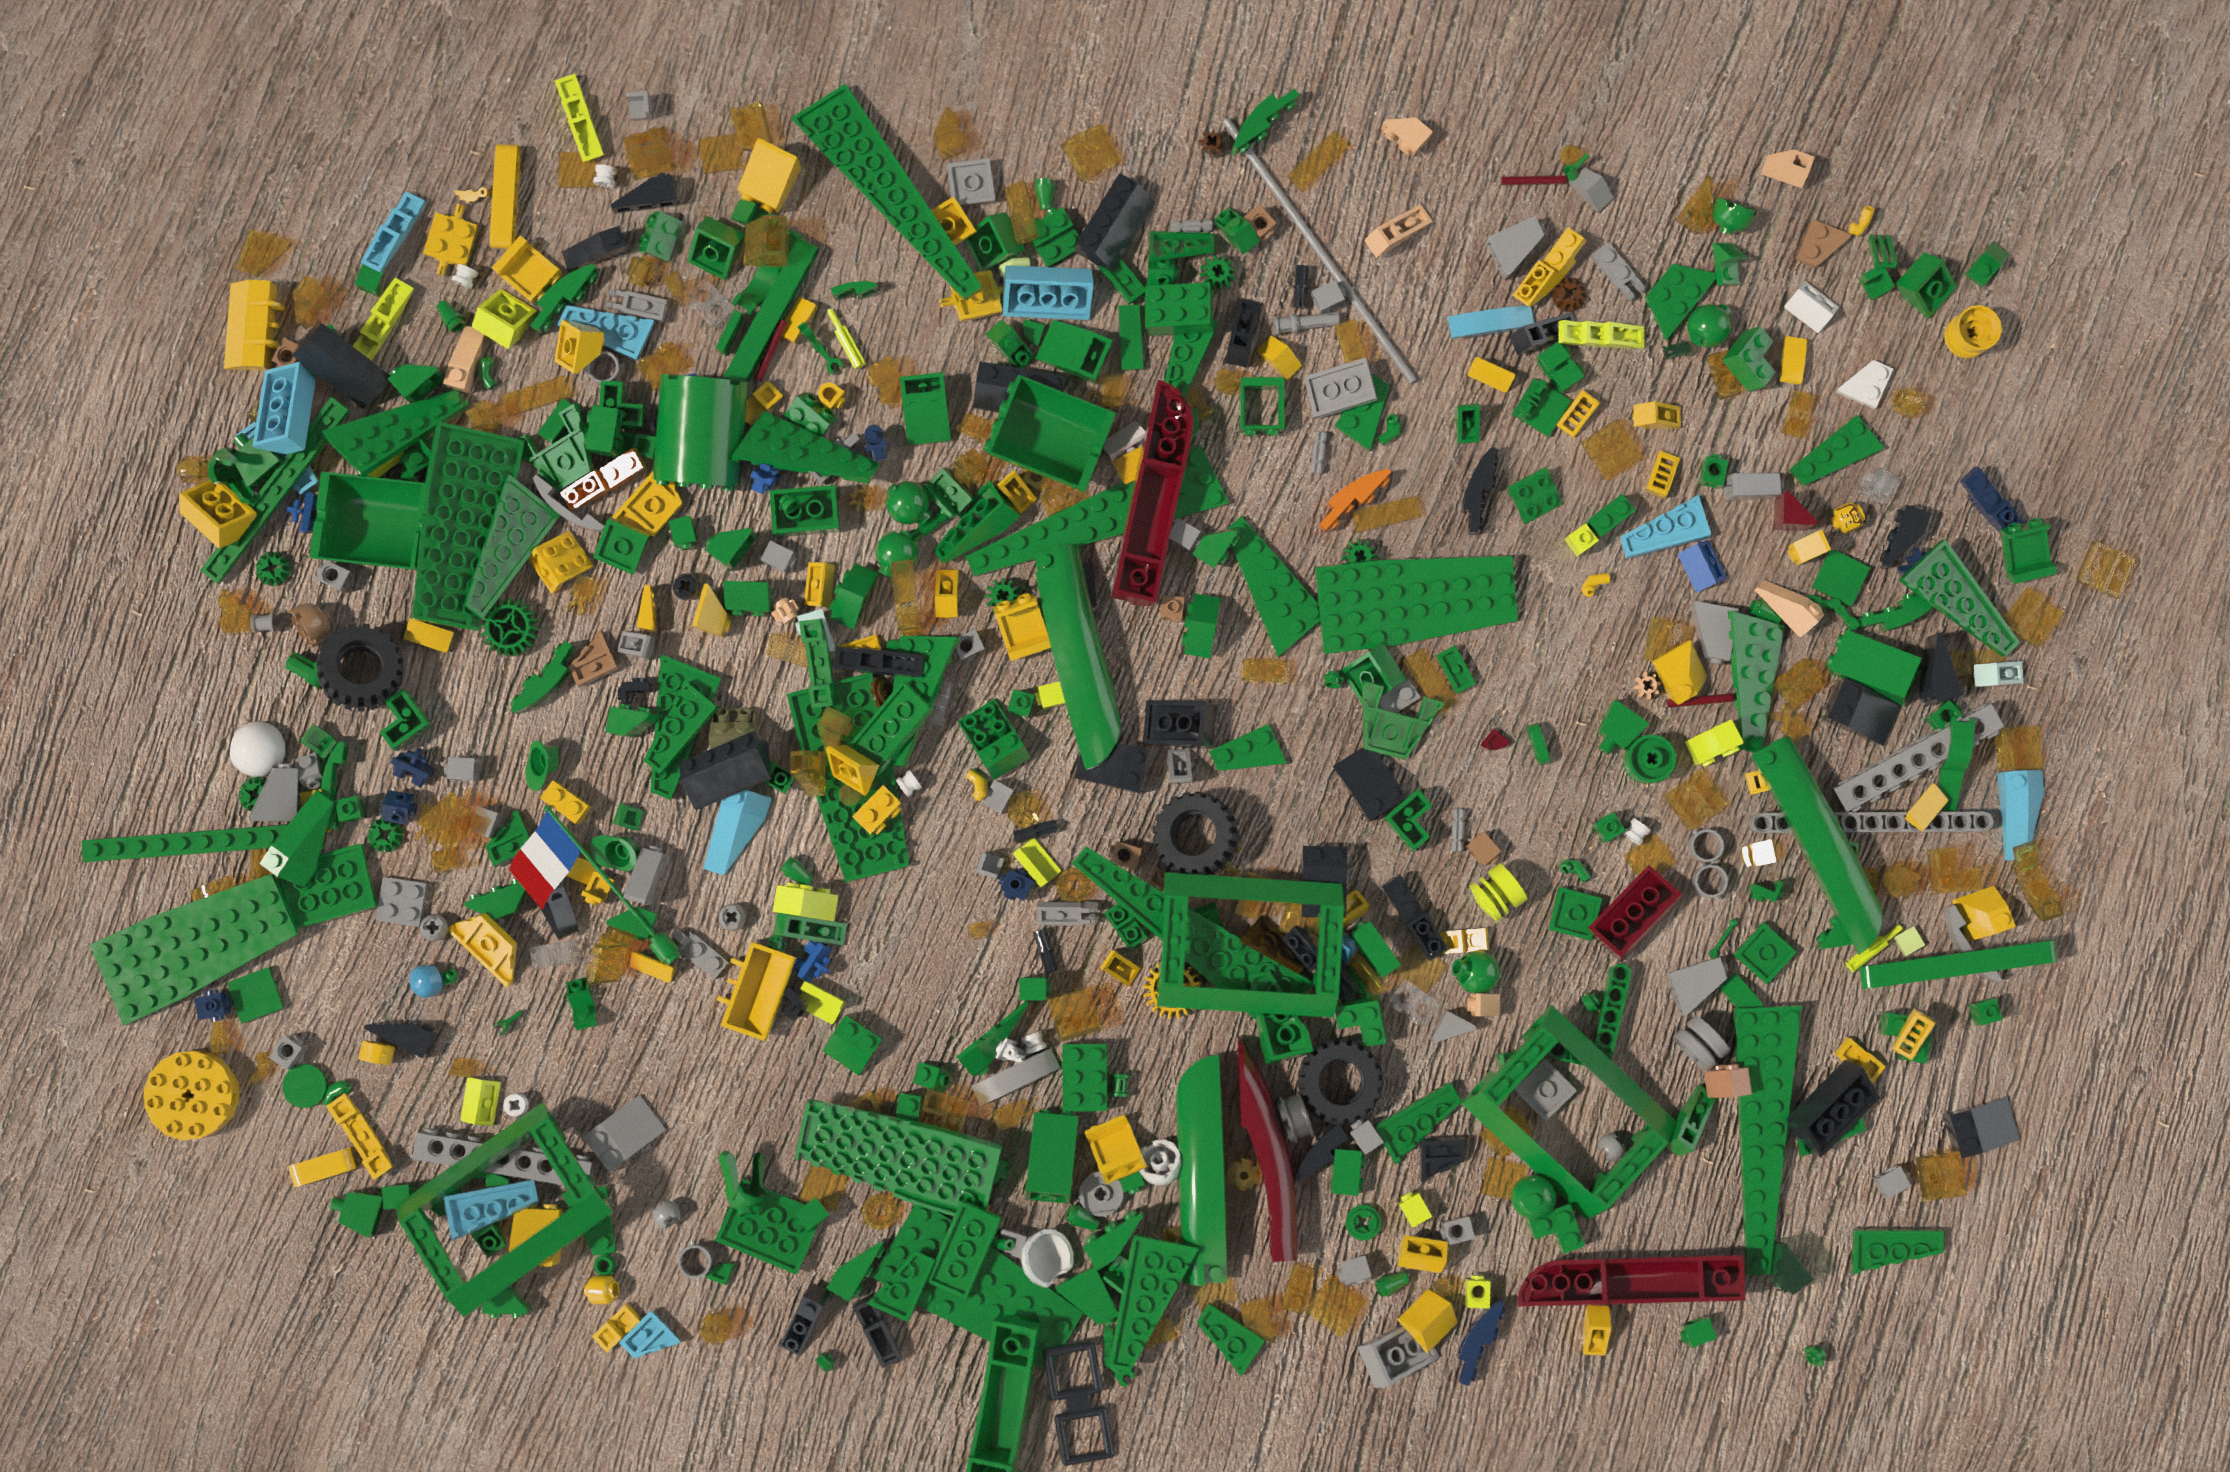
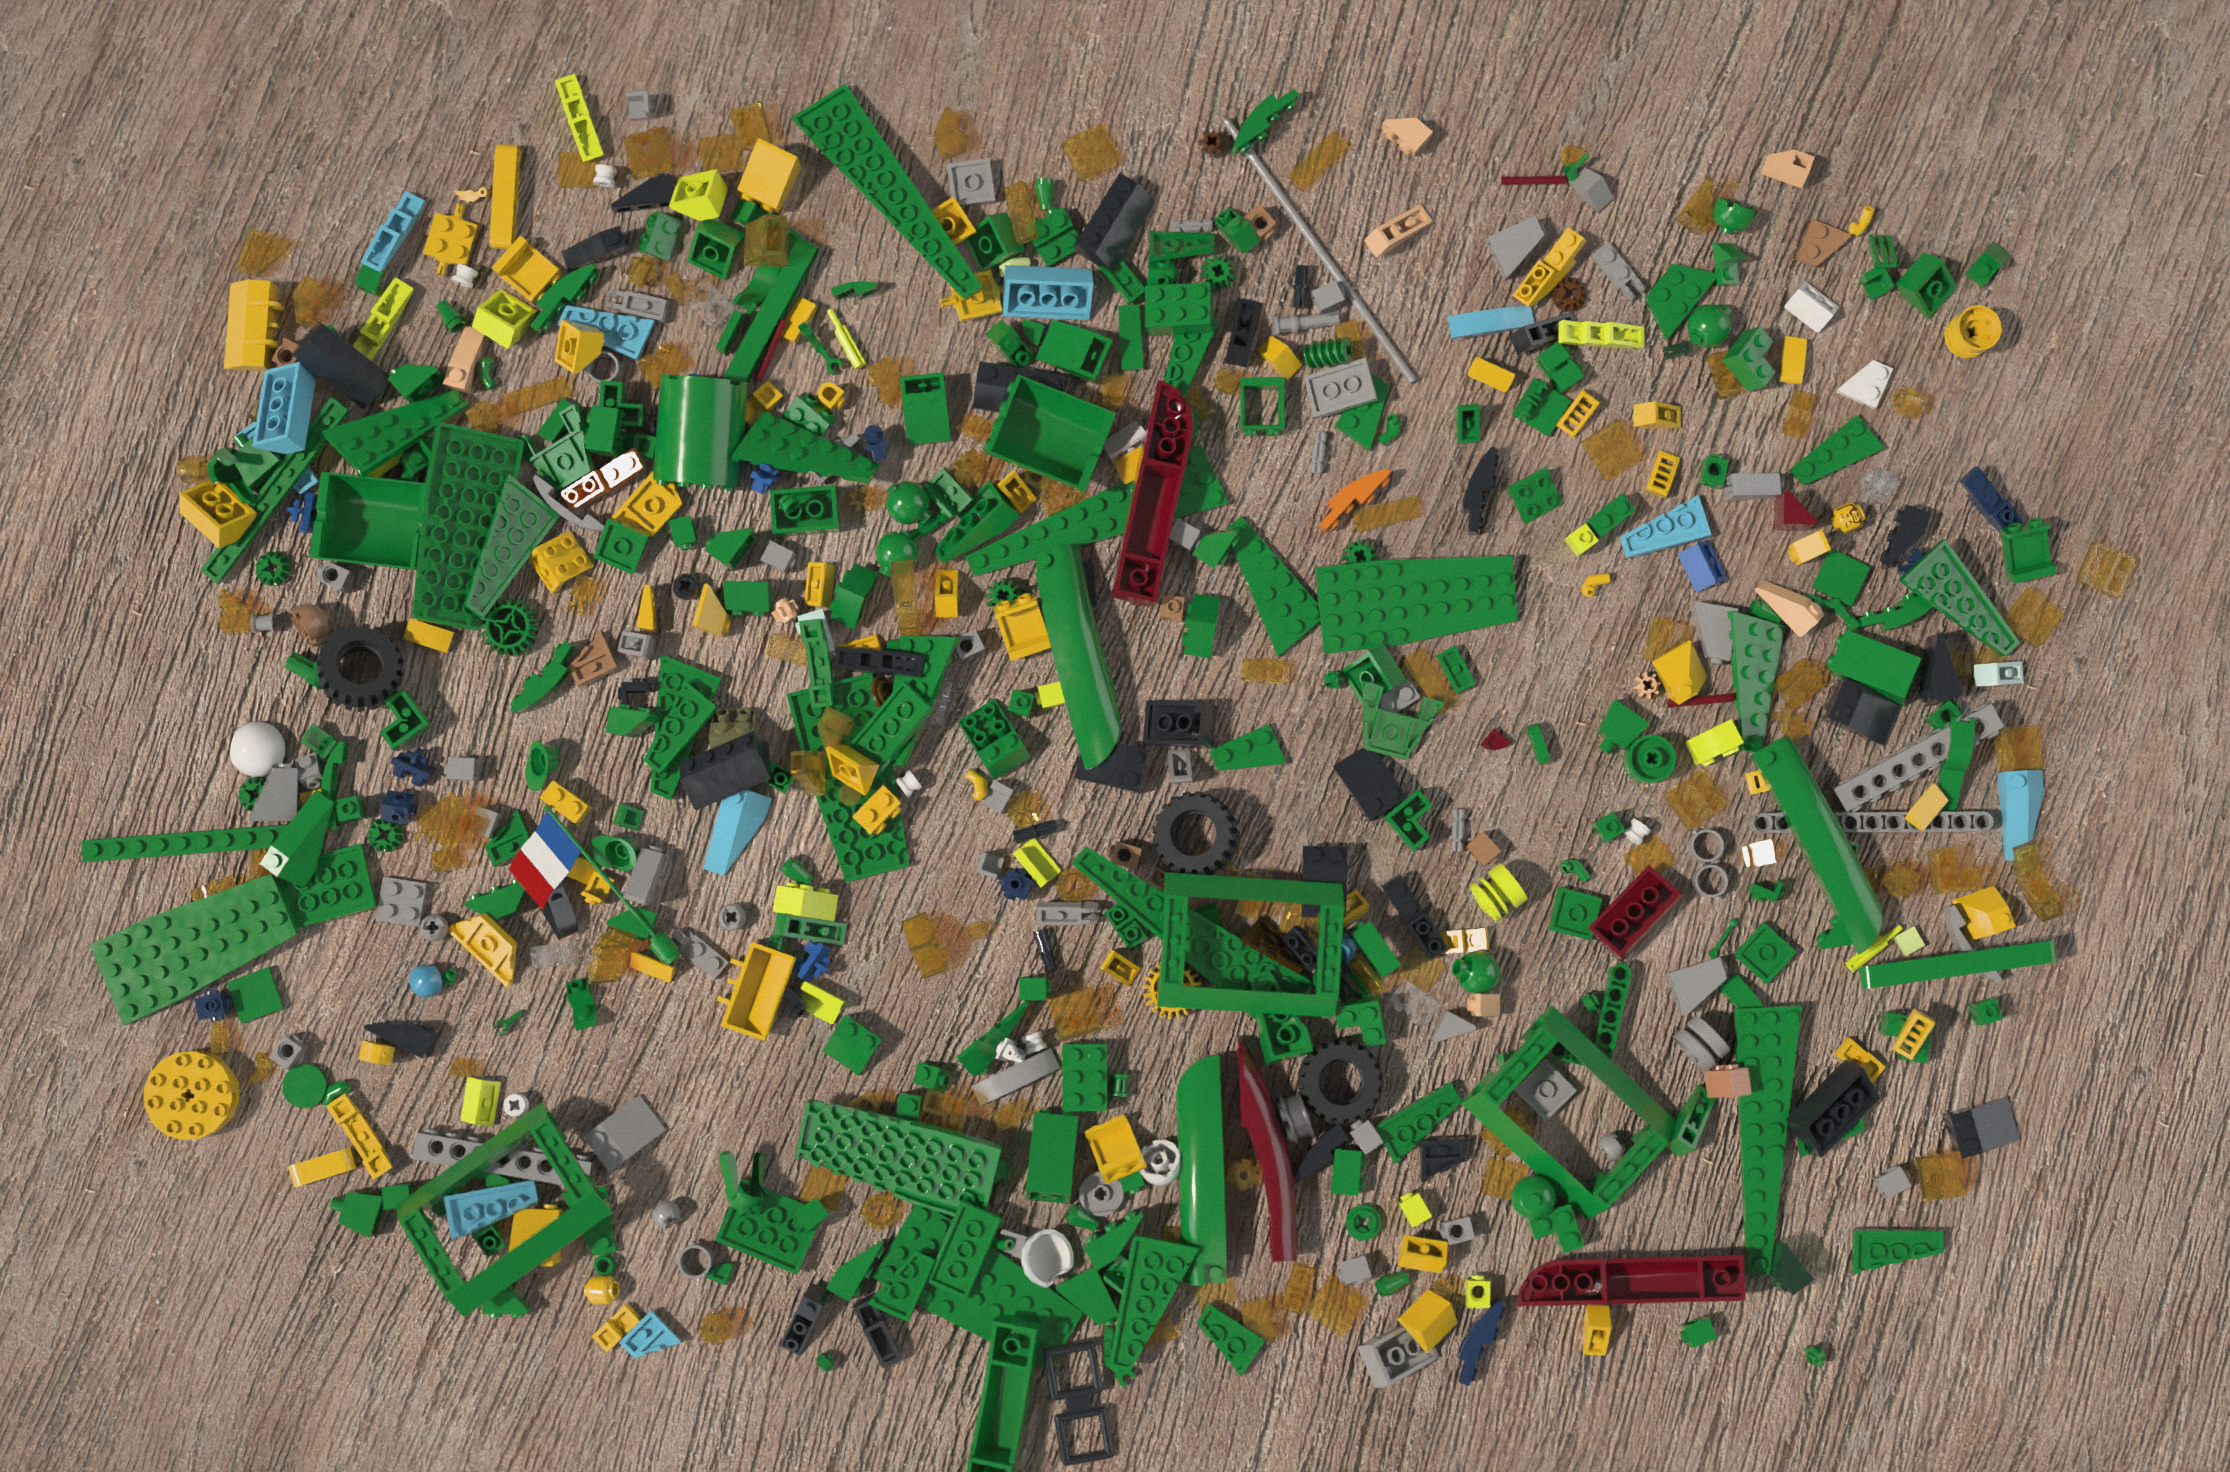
(699, 195): none -> neon yellow slope
(925, 944): none -> clear yellow brick
(1328, 353): none -> green piece

